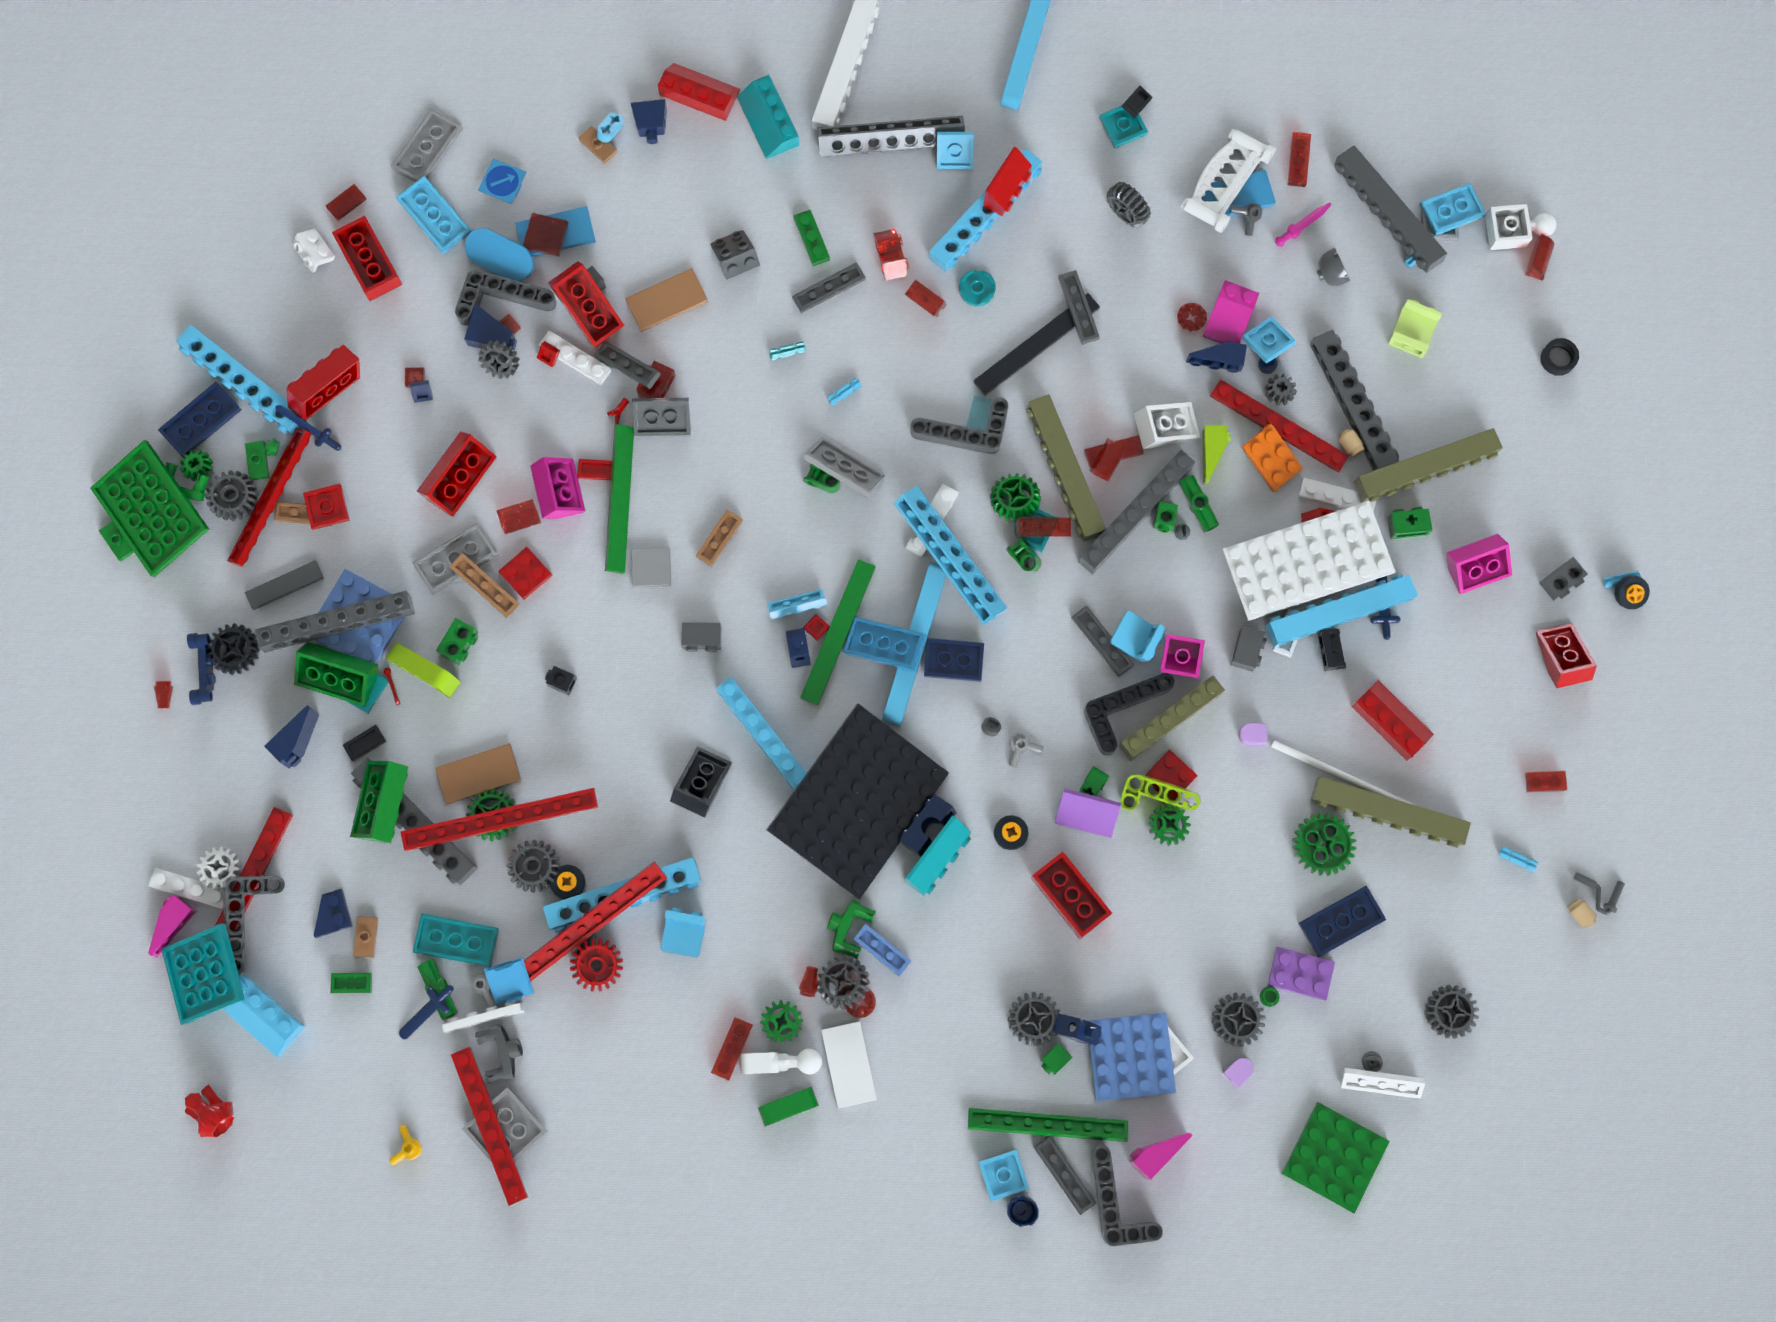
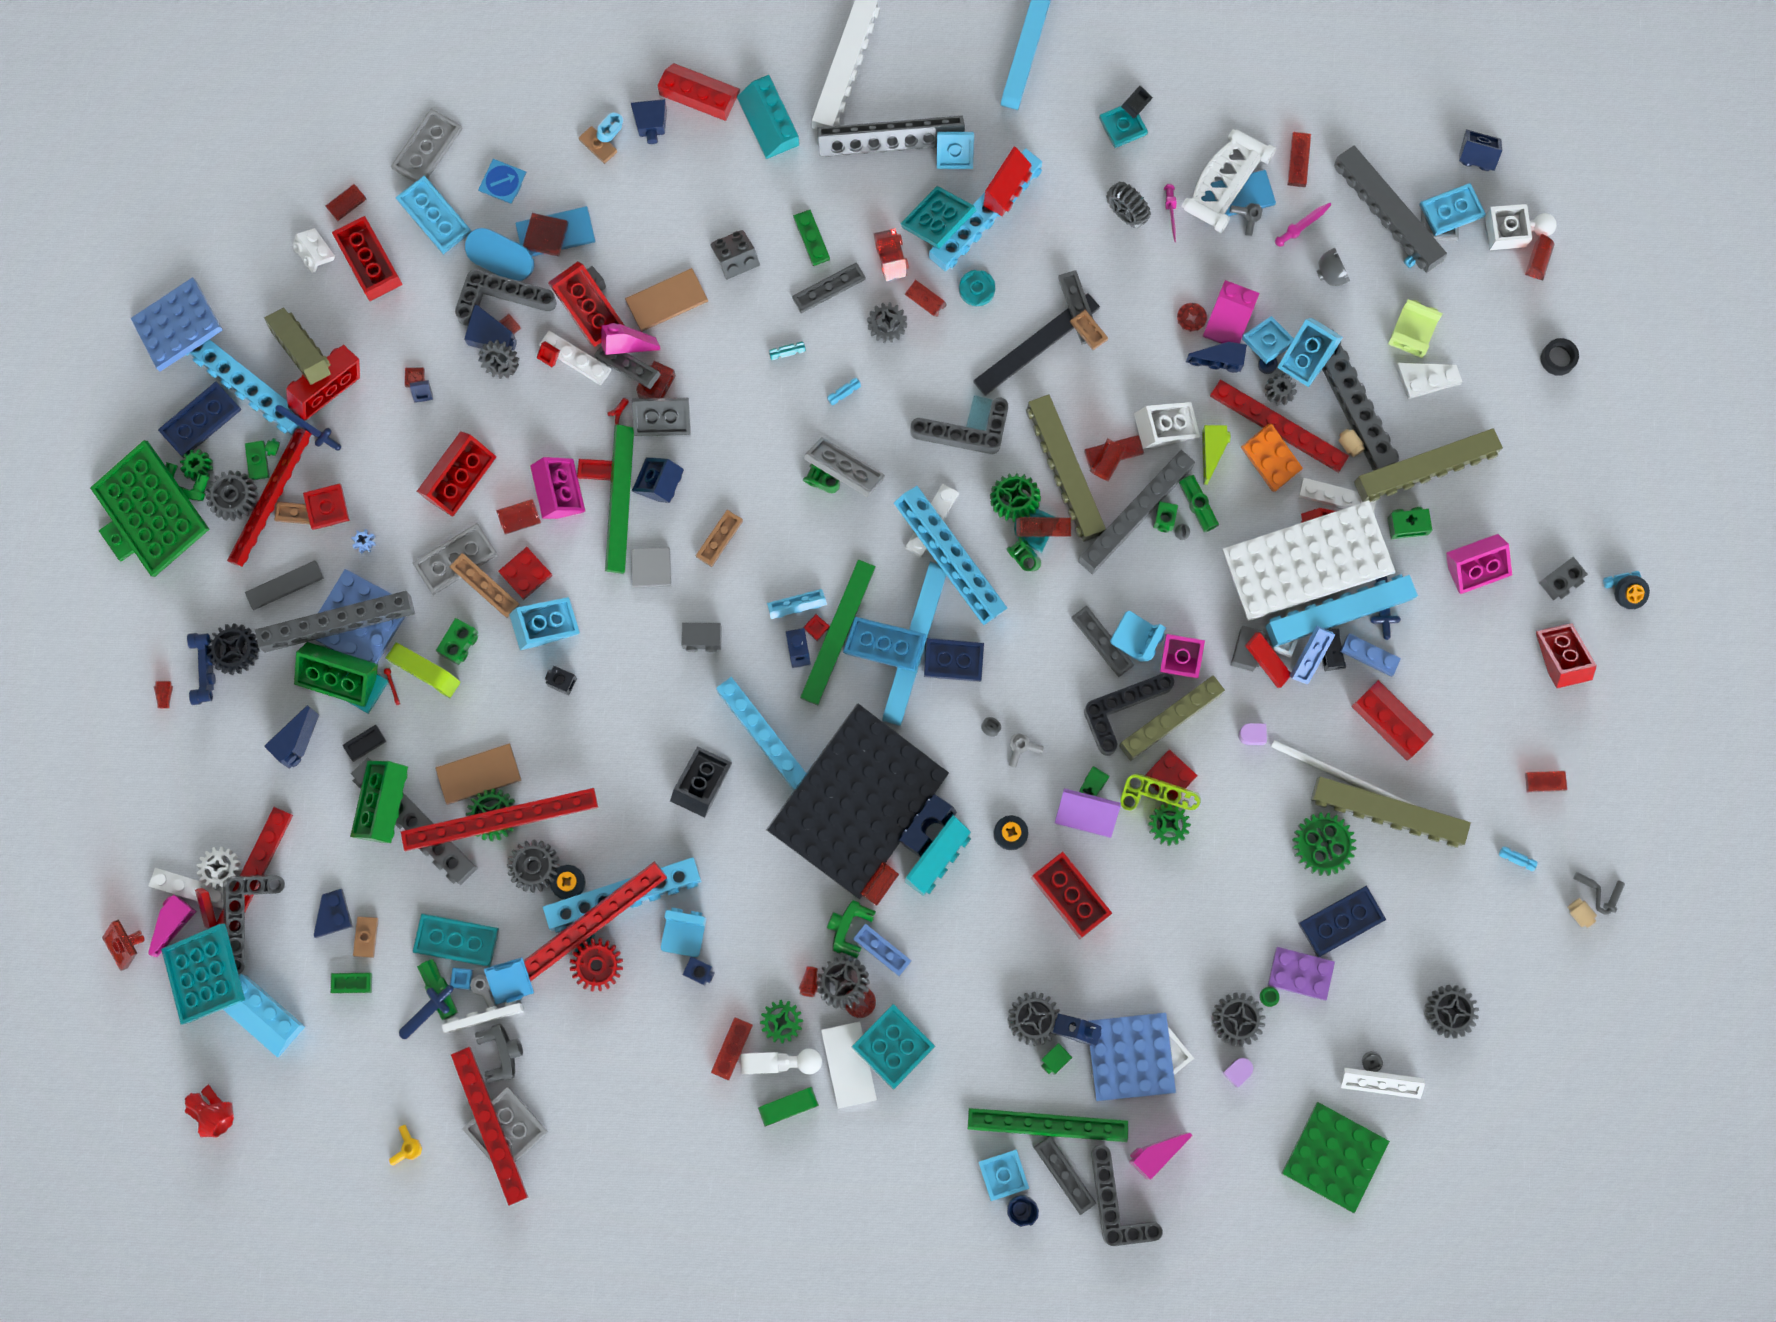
(121, 945): none -> clear red tile
(176, 324): none -> medium blue plate
(206, 908): none -> red tile
(298, 345): none -> olive brick
(358, 541): none -> light blue gear
(461, 978): none -> dark azure tile
(543, 623): none -> medium azure slope
(622, 339): none -> dark pink slope
(658, 479): none -> dark blue slope
(691, 967): none -> dark blue brick
(879, 884): none -> clear red tile
(880, 324): none -> dark grey gear
(893, 1046): none -> teal plate
(938, 217): none -> teal plate
(1089, 330): none -> medium nougat plate
(1171, 204): none -> dark pink sword
(1268, 660): none -> red tile
(1309, 351): none -> medium azure slope
(1312, 655): none -> plate
(1370, 655): none -> medium blue plate
(1427, 378): none -> white wing
(1480, 150): none -> dark blue slope

